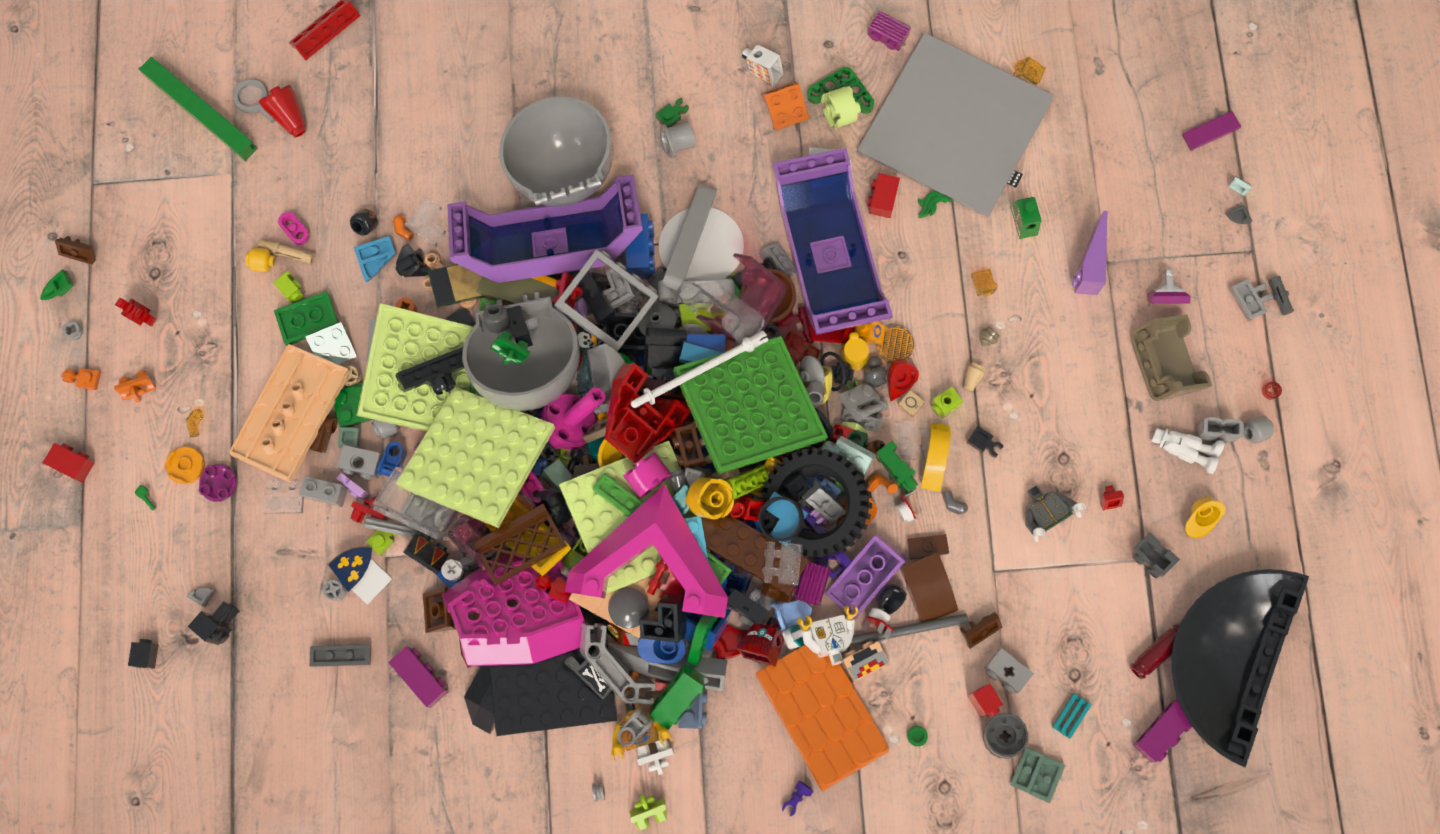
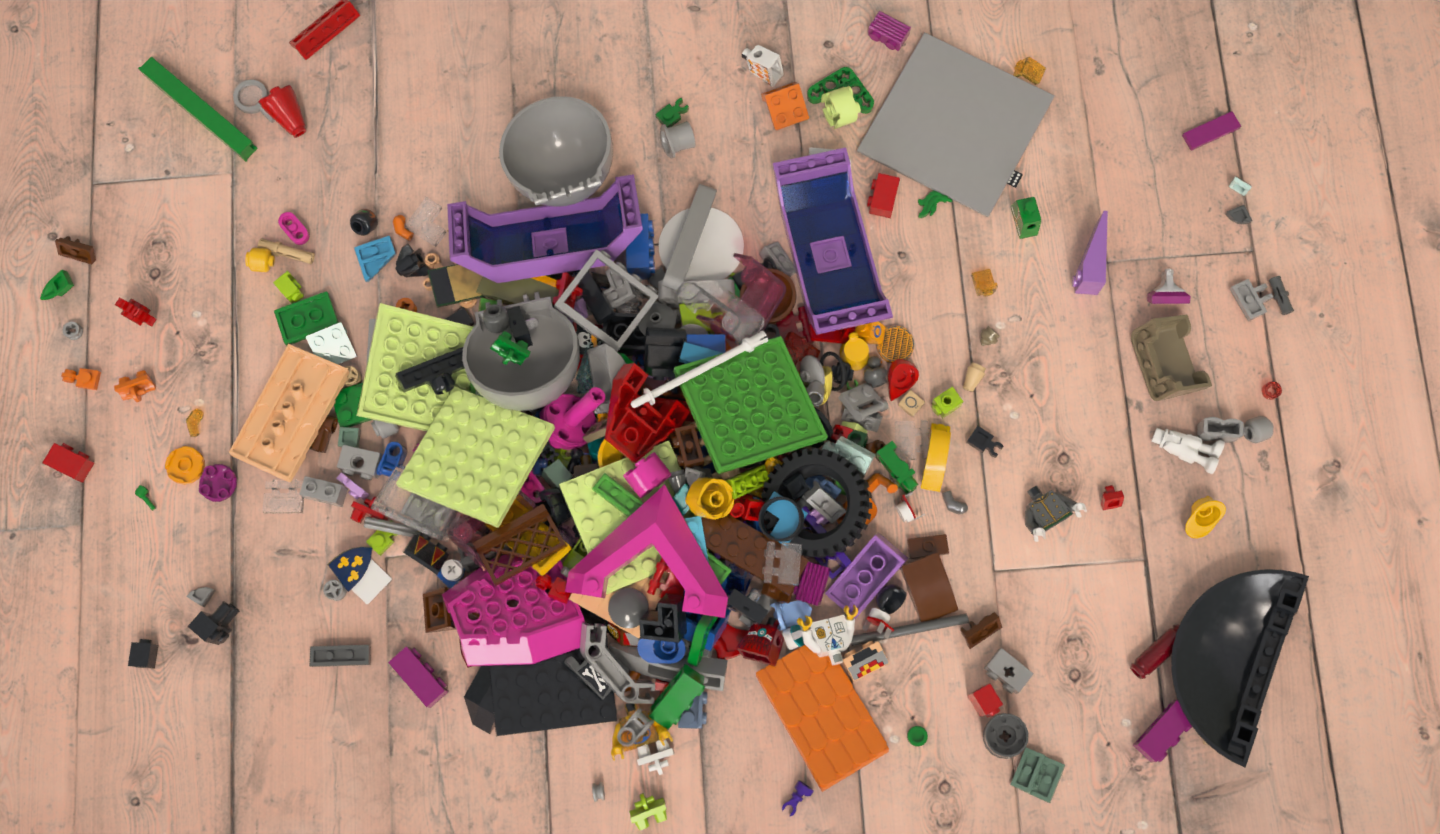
(1080, 702): teal tile -> none
(1154, 556): dark grey cylinder -> none

